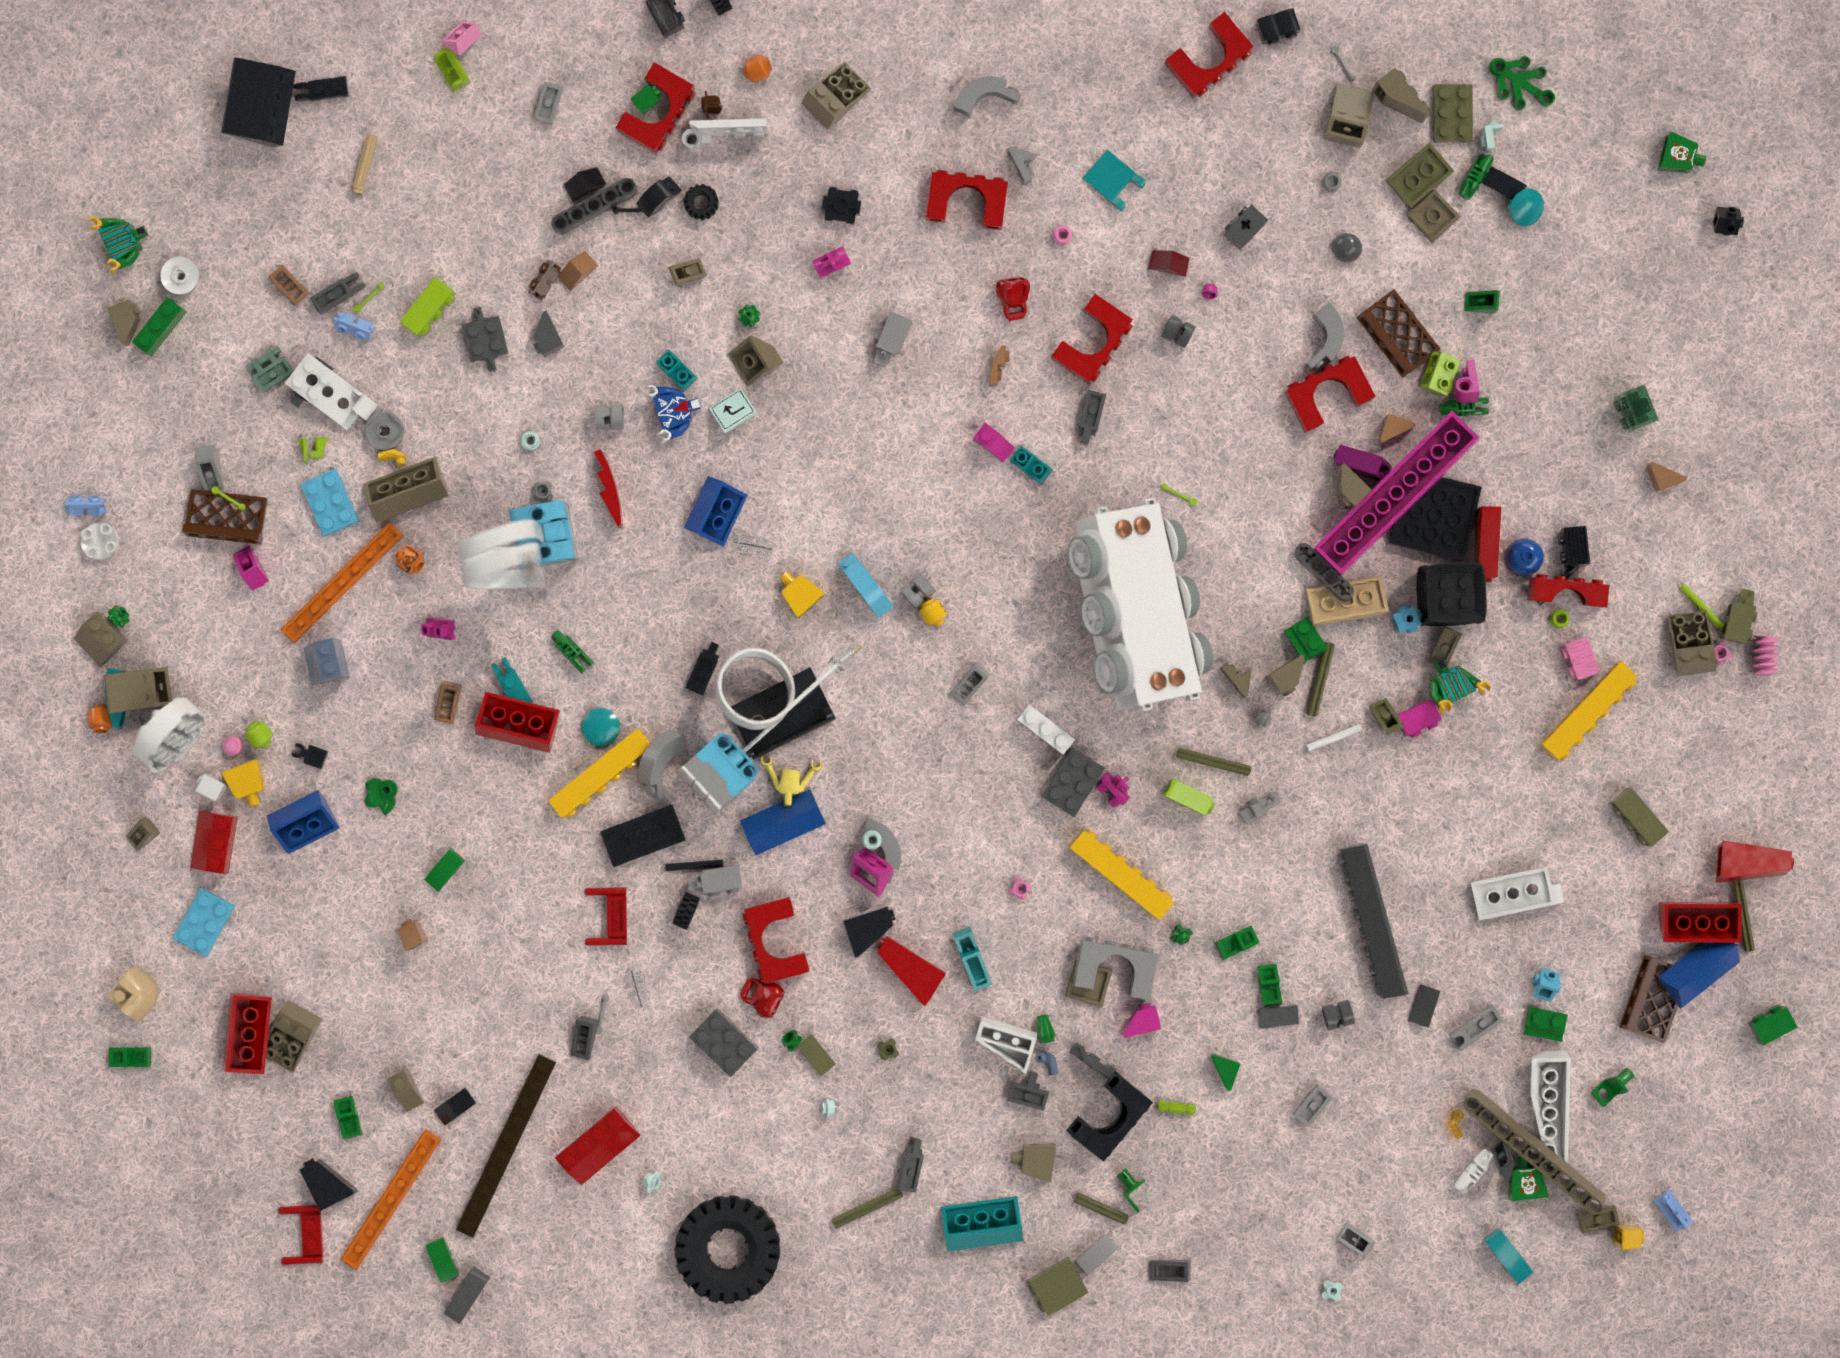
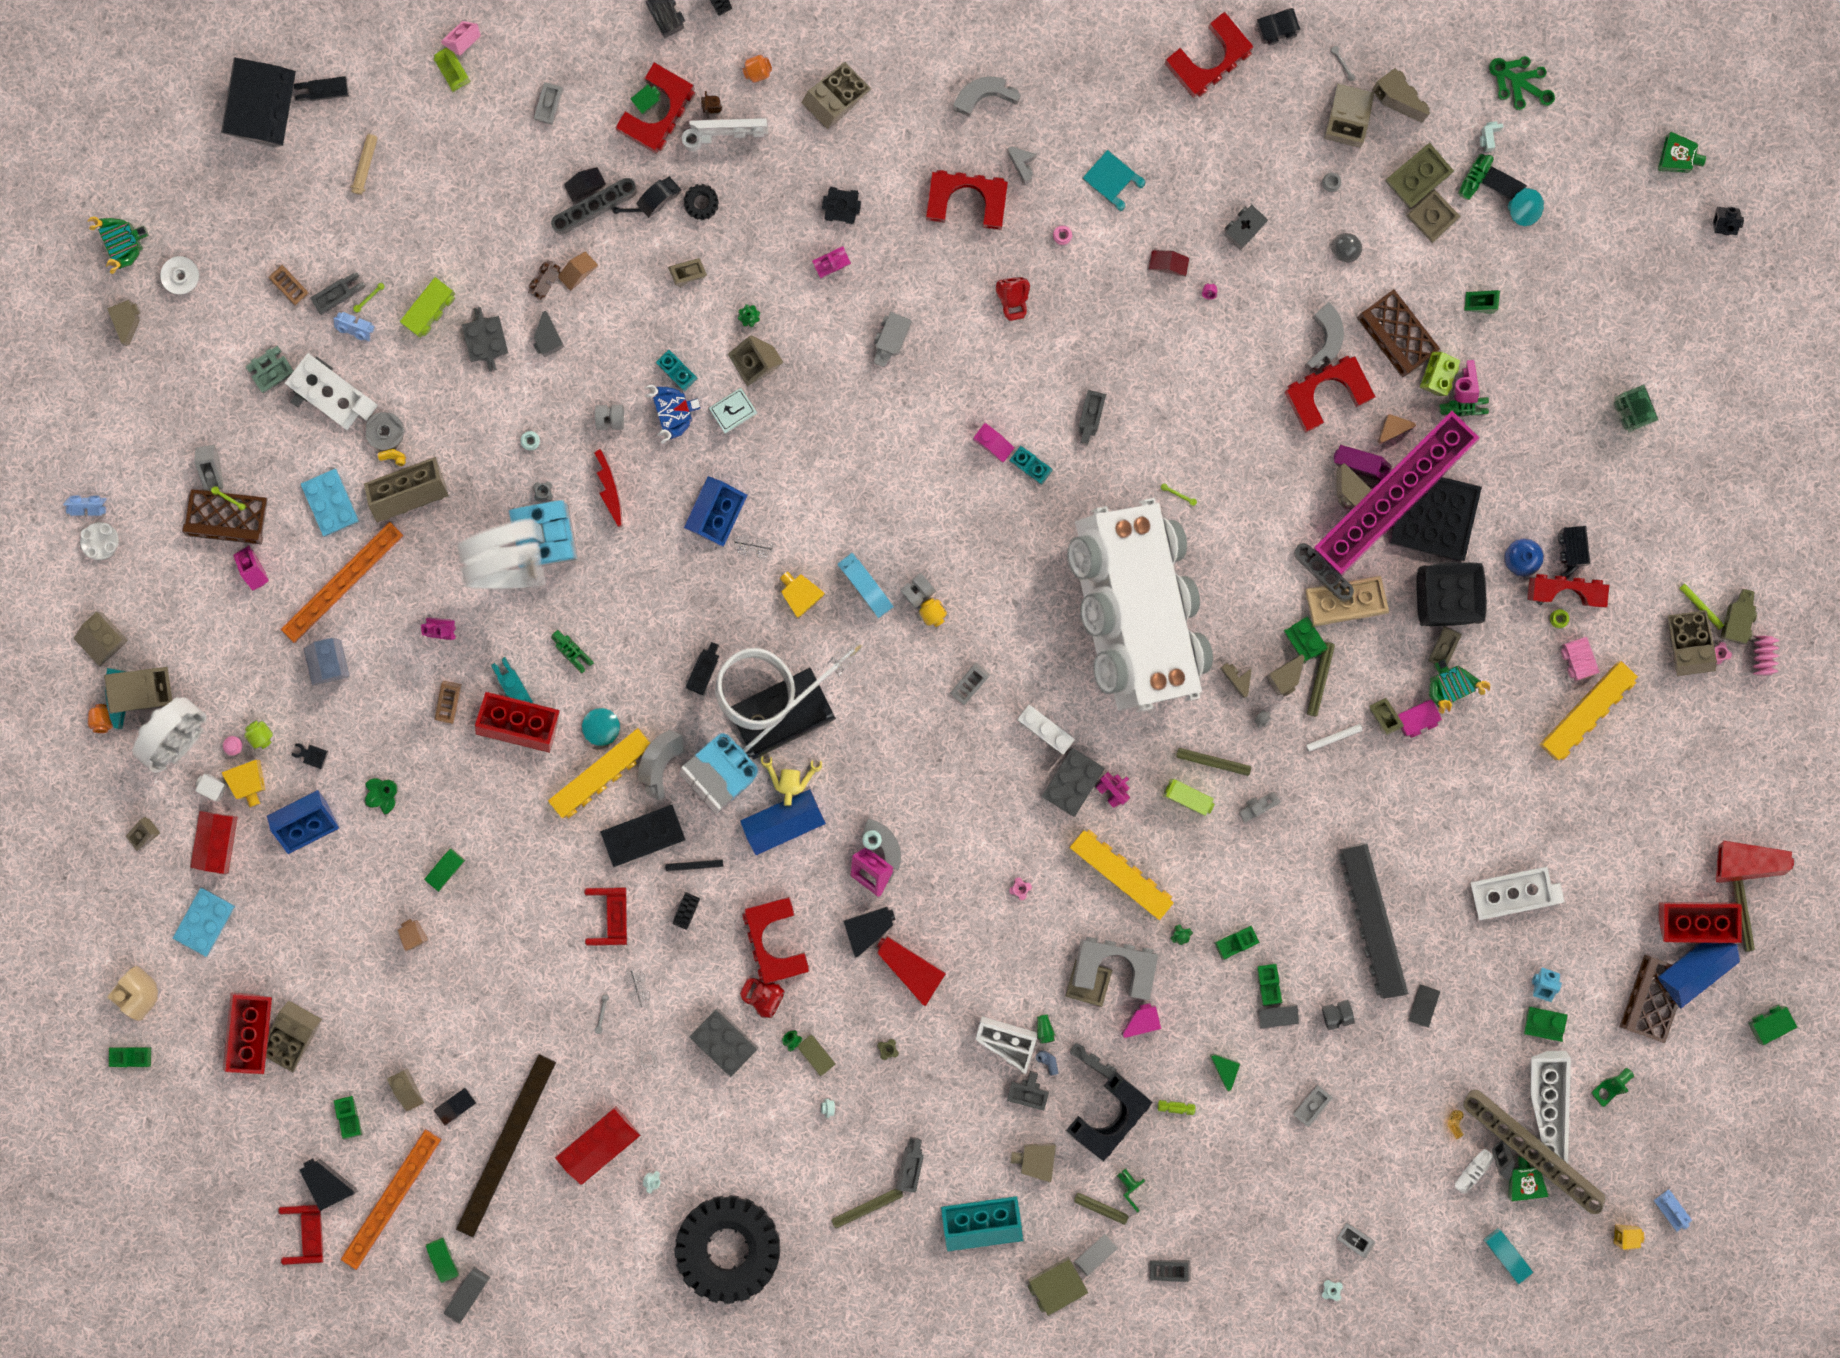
(118, 616): green plant -> none
(159, 326): green brick -> none
(314, 454): lime piece -> none
(409, 560): orange head -> none
(591, 1029): dark grey slope -> none
(717, 880): light grey hinge -> none
(972, 958): teal slope -> none
(999, 361): medium nougat slope -> none
(1085, 365): red arch -> none
(1172, 328): dark grey wheel -> none
(1400, 622): medium azure brick -> none
(1453, 112): olive plate -> none
(1477, 1027): light grey plate -> none
(1488, 539): red slope -> none
(1591, 1222): dark tan plate -> none
(1638, 817): olive brick -> none
(1663, 477): medium nougat slope -> none

